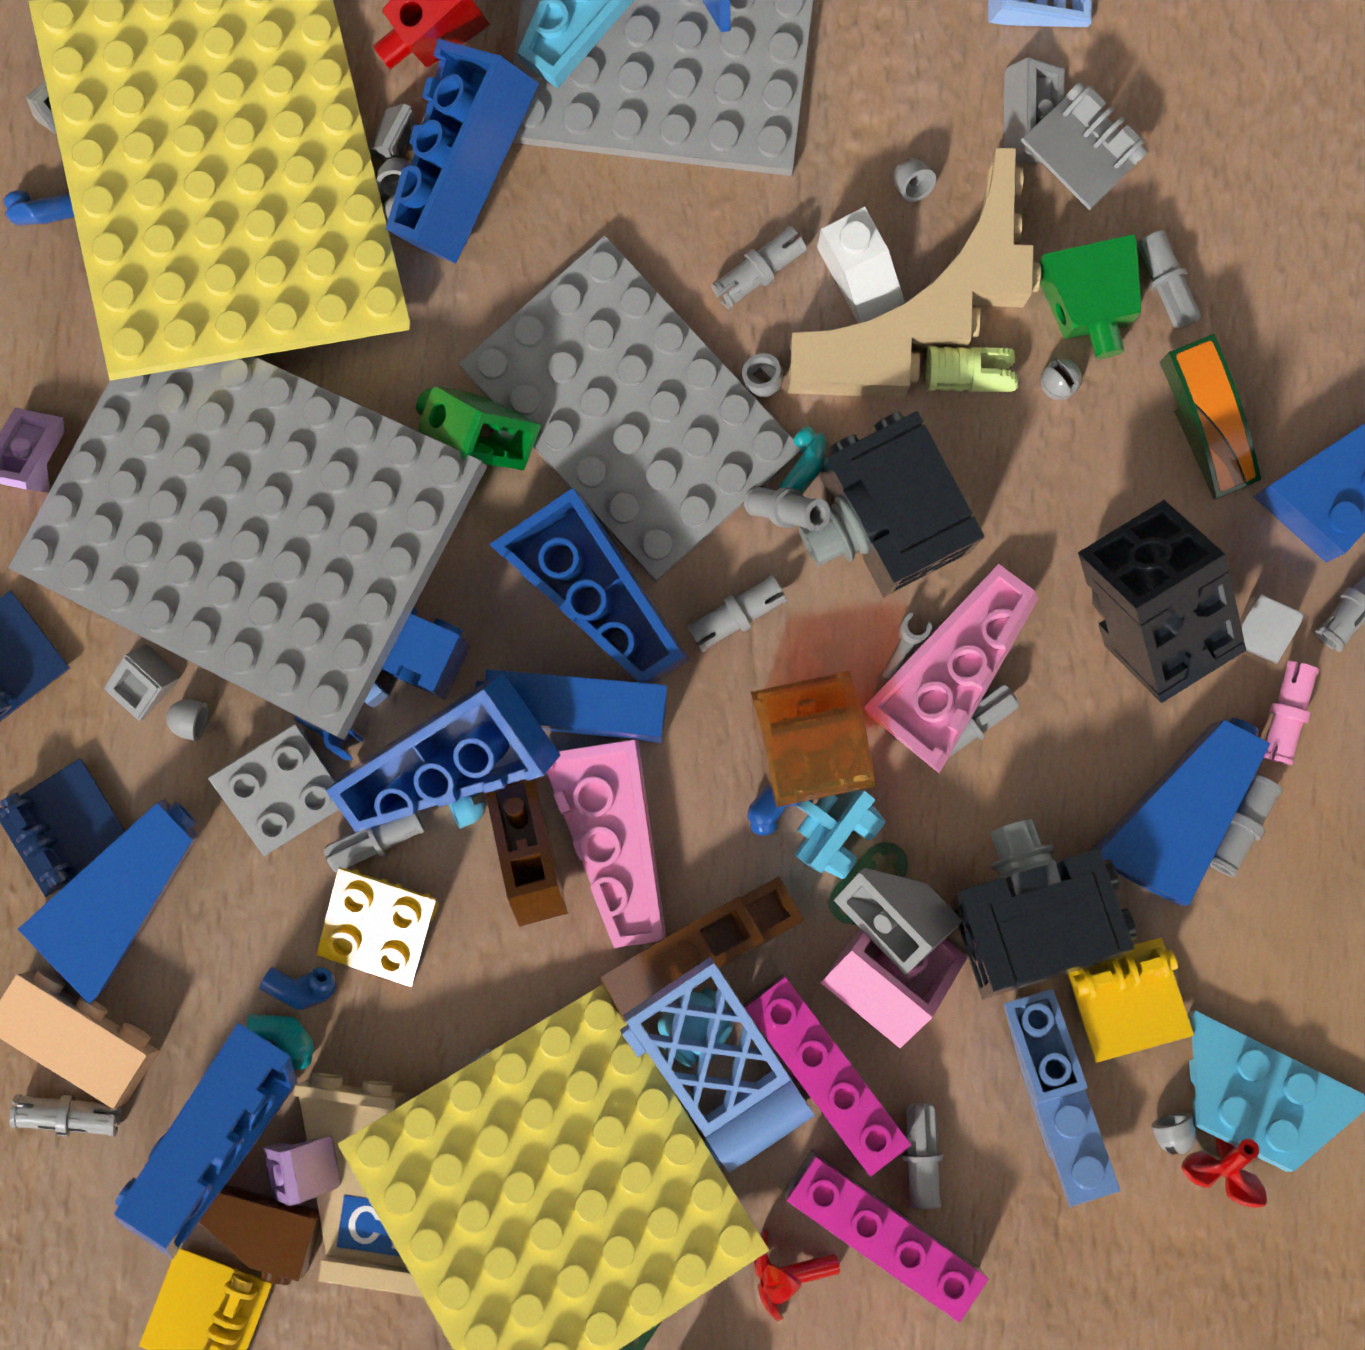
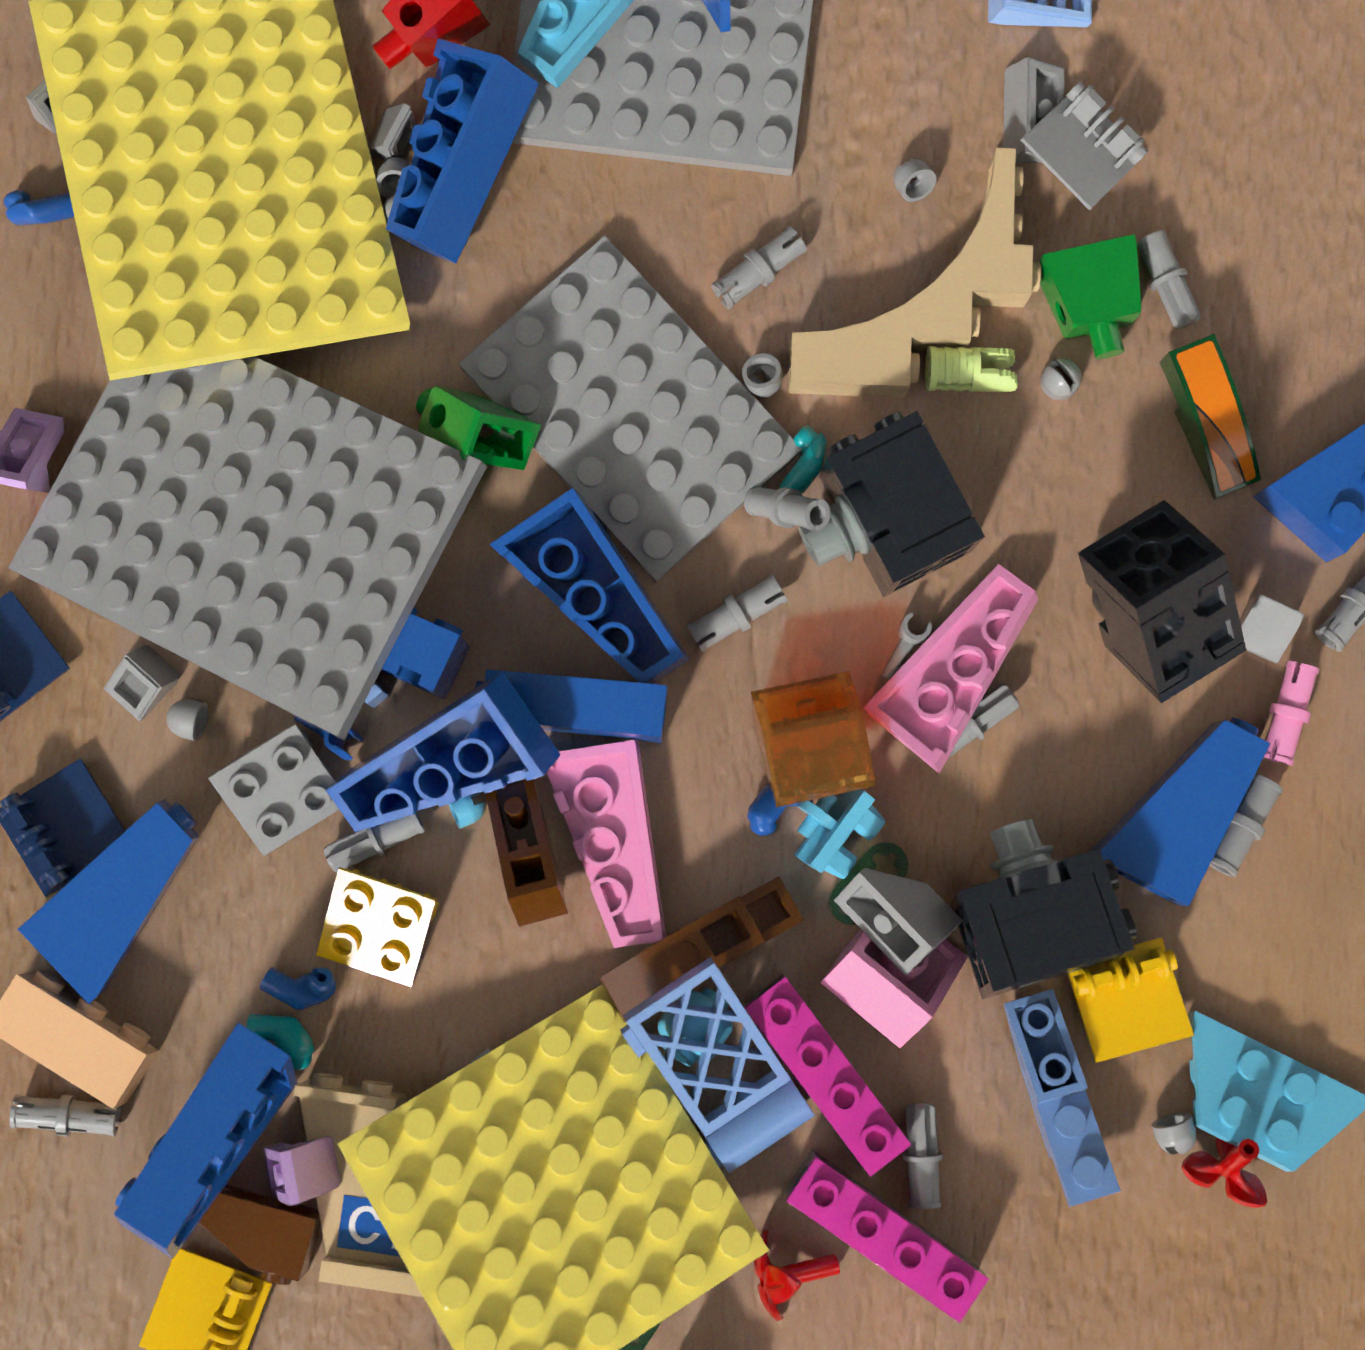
(861, 265): white slope -> none

